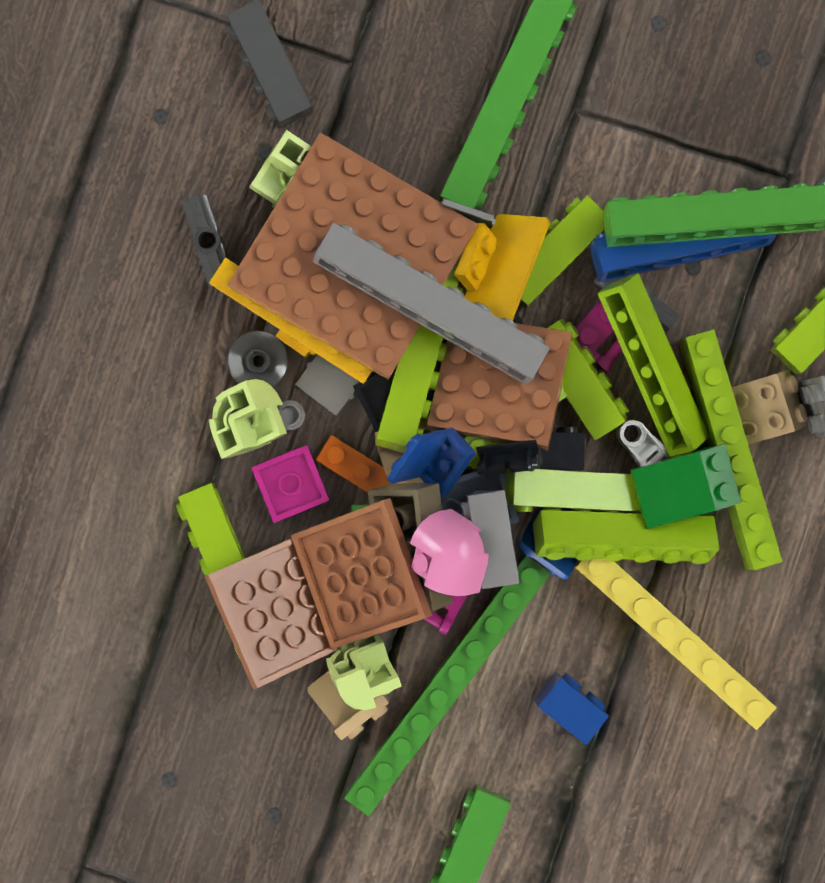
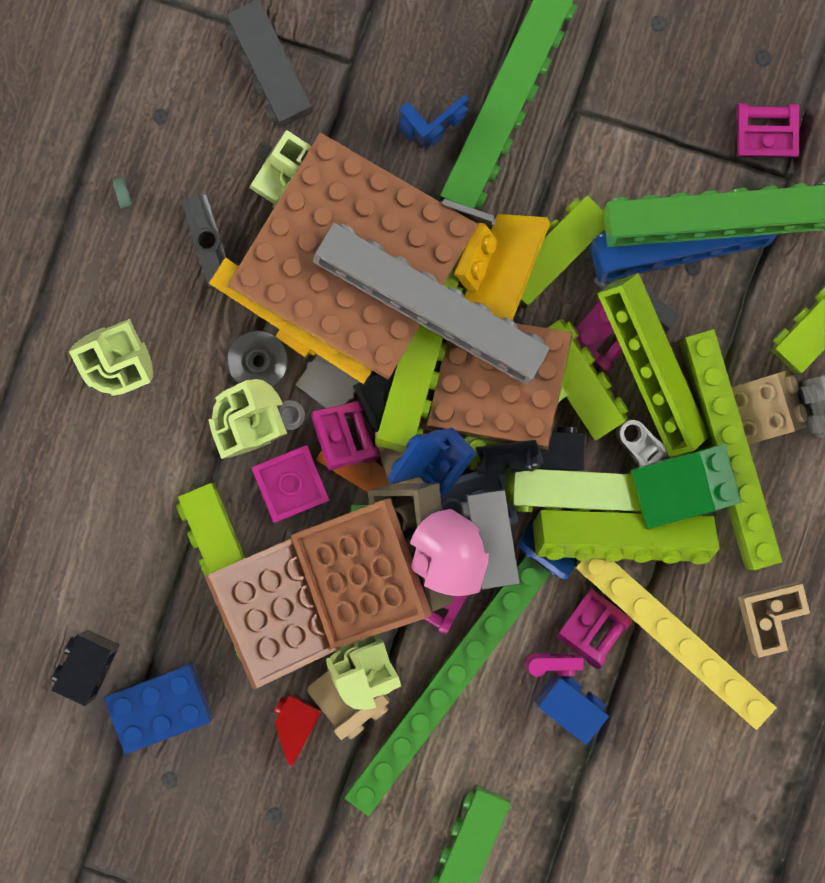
(84, 667): none -> black brick
(113, 359): none -> yellowish green brick
(122, 192): none -> sand green tile
(158, 708): none -> blue brick
(295, 724): none -> red slope
(337, 439): none -> dark pink plate
(415, 127): none -> blue bracket
(562, 663): none -> dark pink plate
(585, 624): none -> dark pink plate
(765, 611): none -> tan brick
(767, 140): none -> dark pink plate

